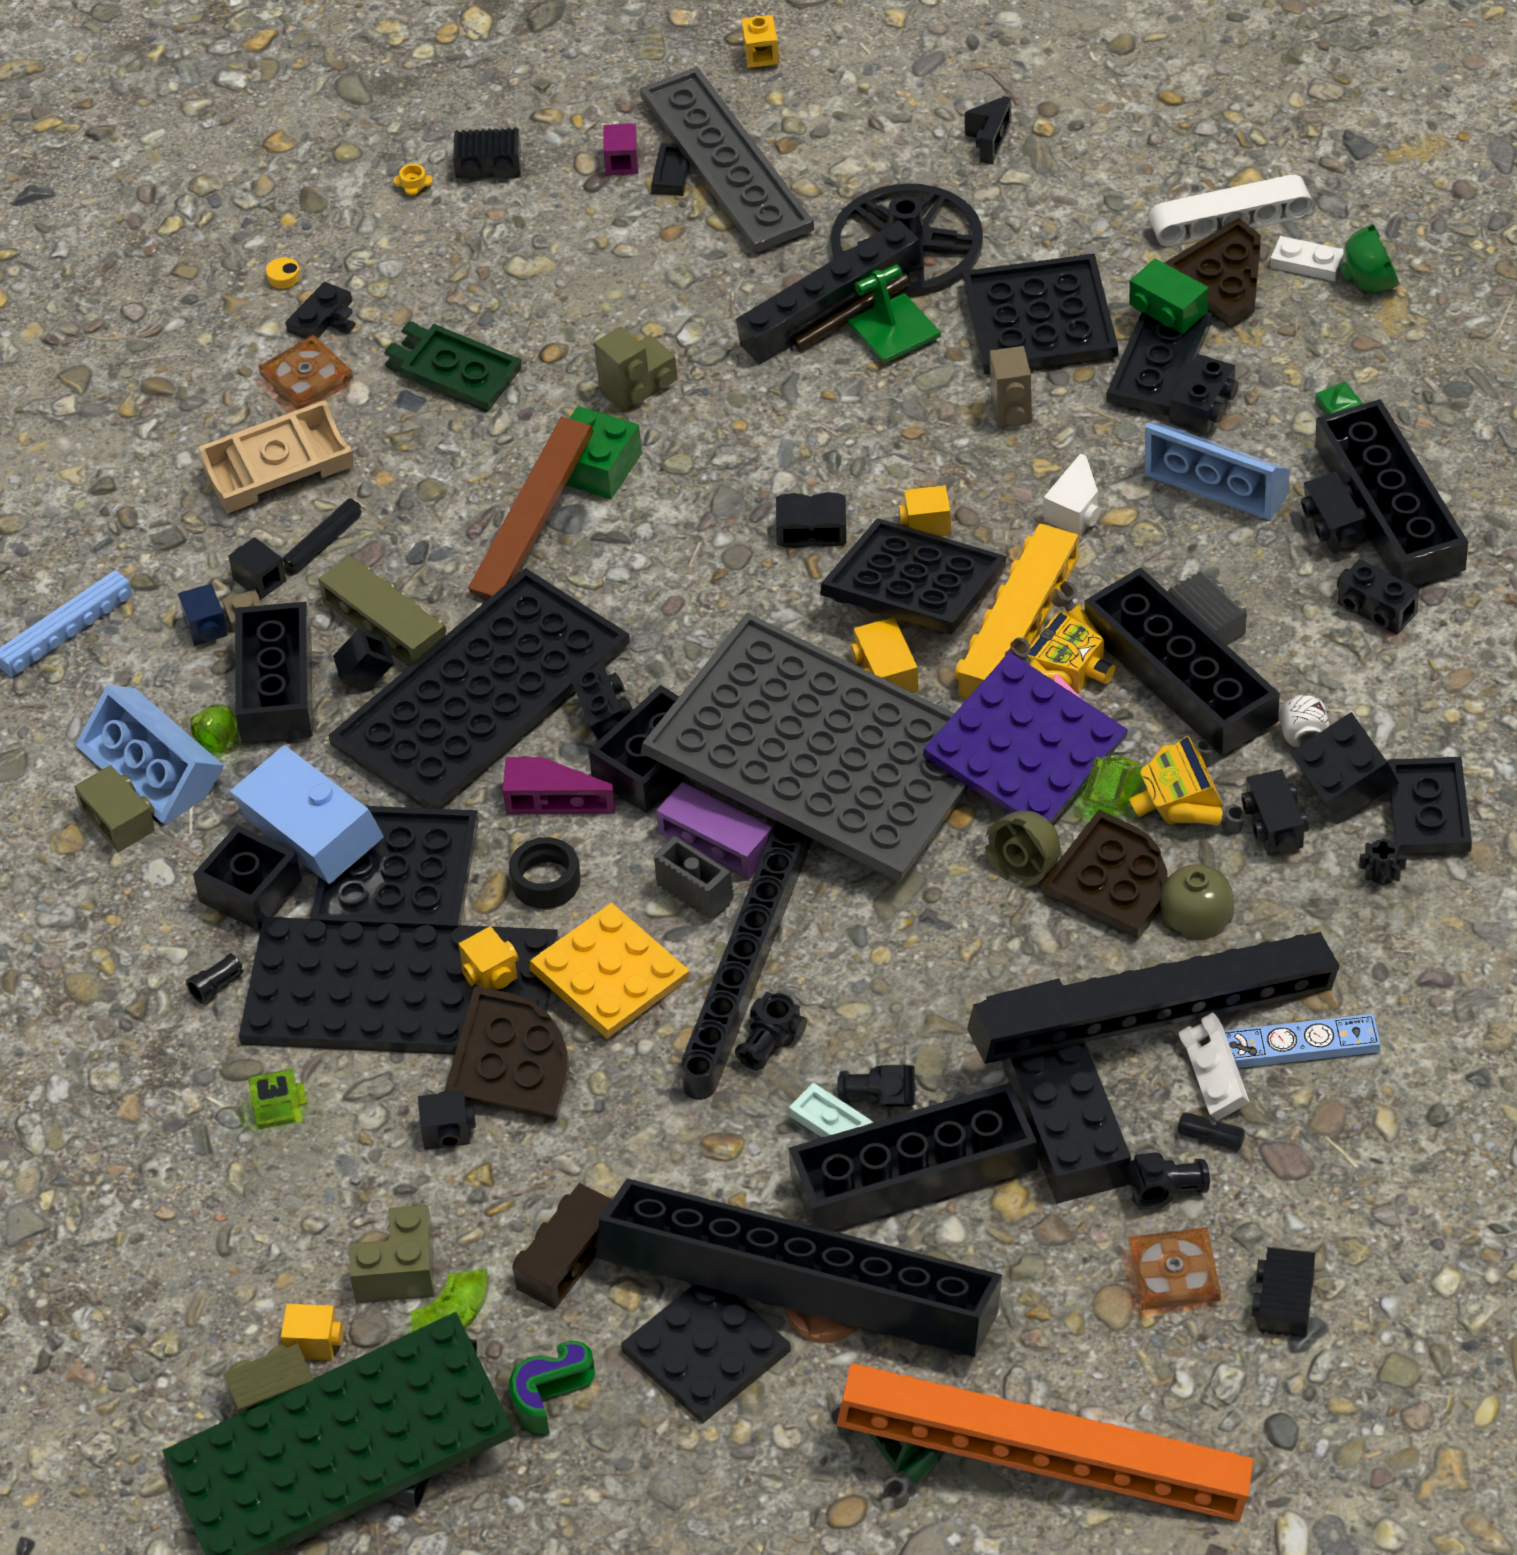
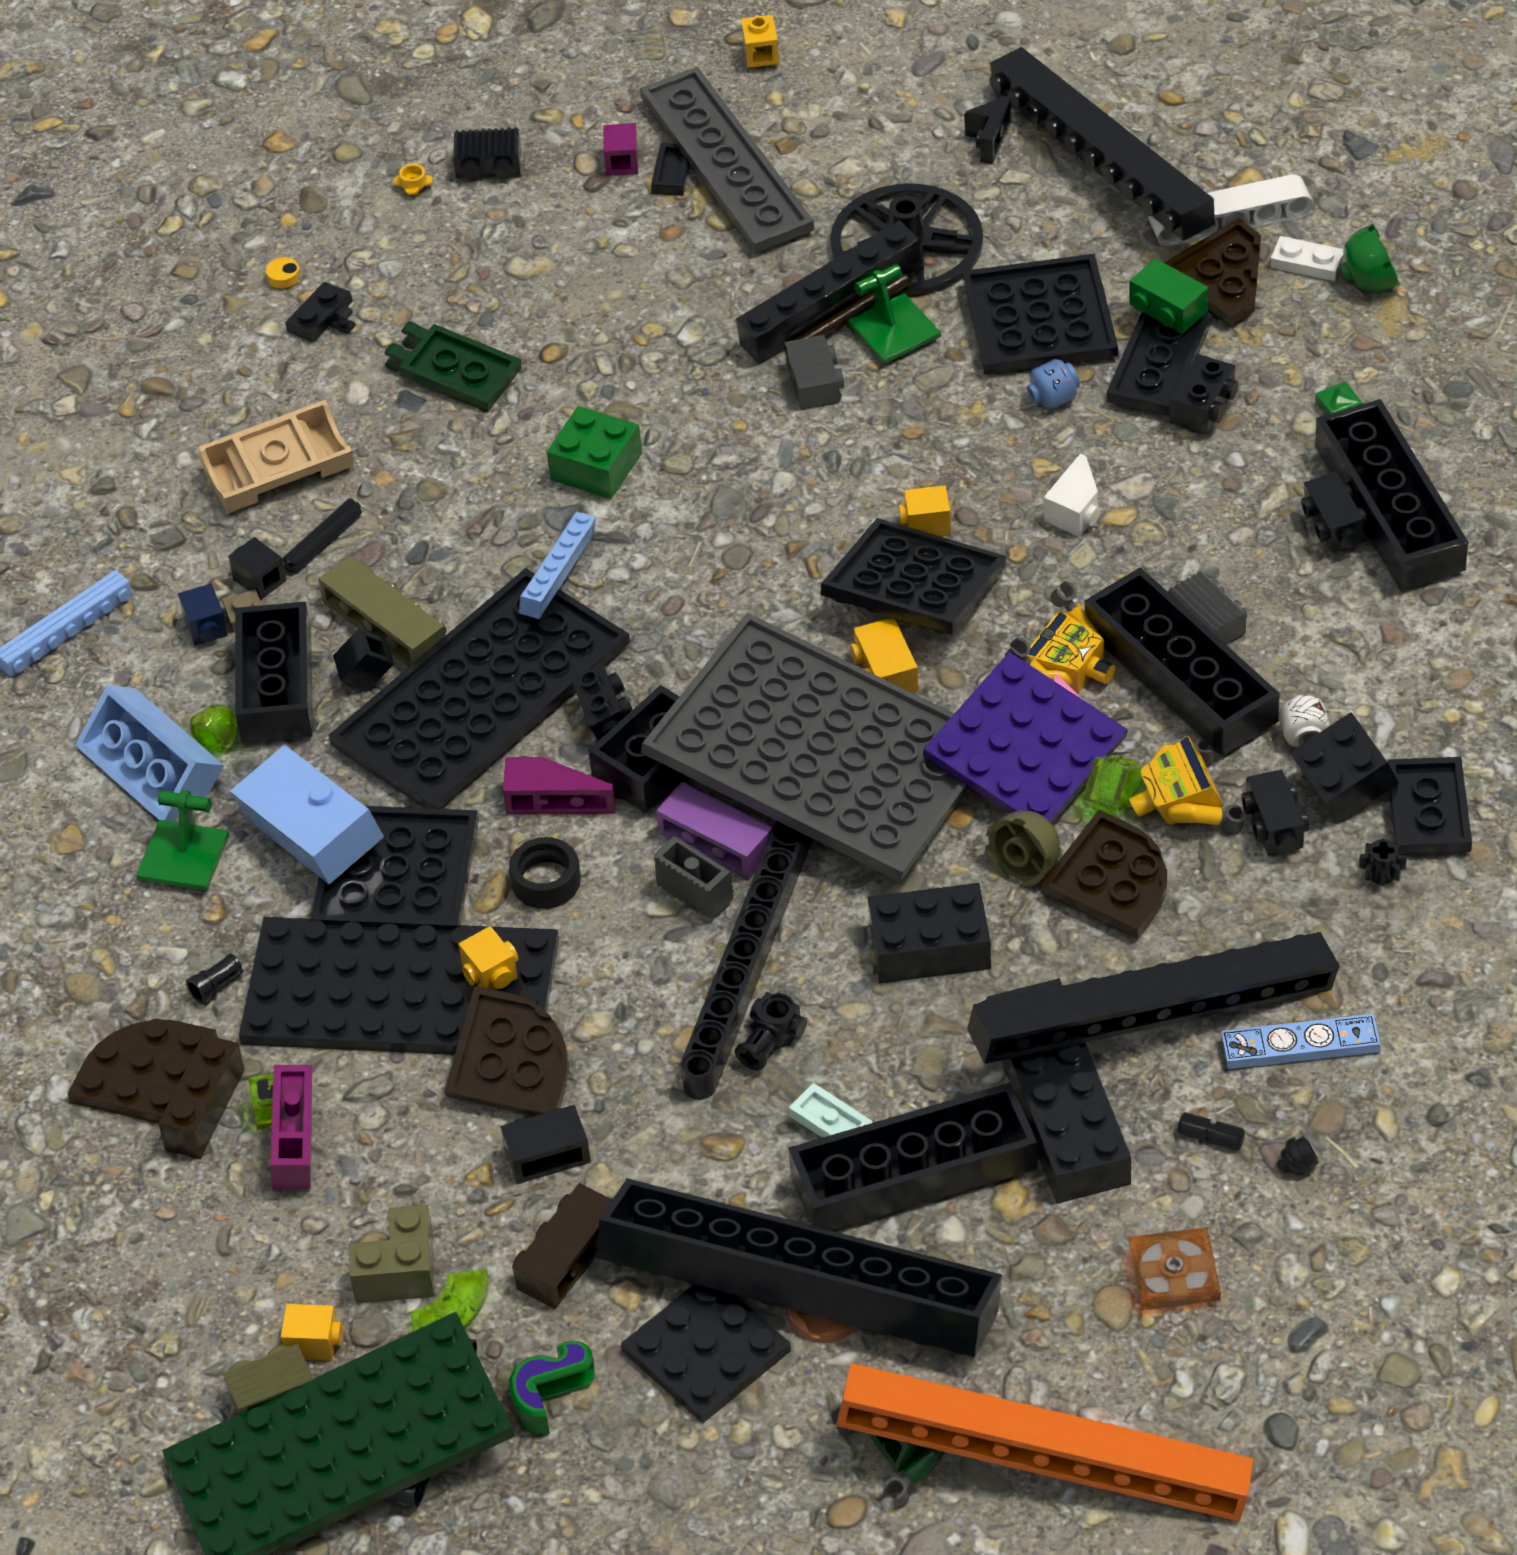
(115, 808): olive brick -> none
(137, 1068): none -> dark brown plate
(182, 851): none -> green plate
(201, 1096): none -> dark brown brick
(247, 877): black brick -> none
(291, 1127): none -> magenta slope
(305, 372): clear orange piece -> none
(445, 1120): black brick -> none
(531, 507): dark orange tile -> none
(545, 1144): none -> black brick
(557, 565): none -> light blue piece
(609, 970): yellow plate -> none
(632, 368): olive brick -> none
(811, 520): black brick -> none
(813, 371): none -> dark grey brick
(882, 1086): black connector -> none
(929, 933): none -> black brick
(1010, 386): dark tan brick -> none
(1019, 604): yellow brick -> none
(1053, 384): none -> medium blue head
(1103, 144): none -> black brick
(1159, 1180): black connector -> none
(1197, 902): olive cylinder -> none
(1214, 470): light blue slope -> none
(1215, 1067): white plate -> none
(1286, 1291): black brick -> none
(1297, 1156): none -> black plate
(1378, 596): black brick -> none

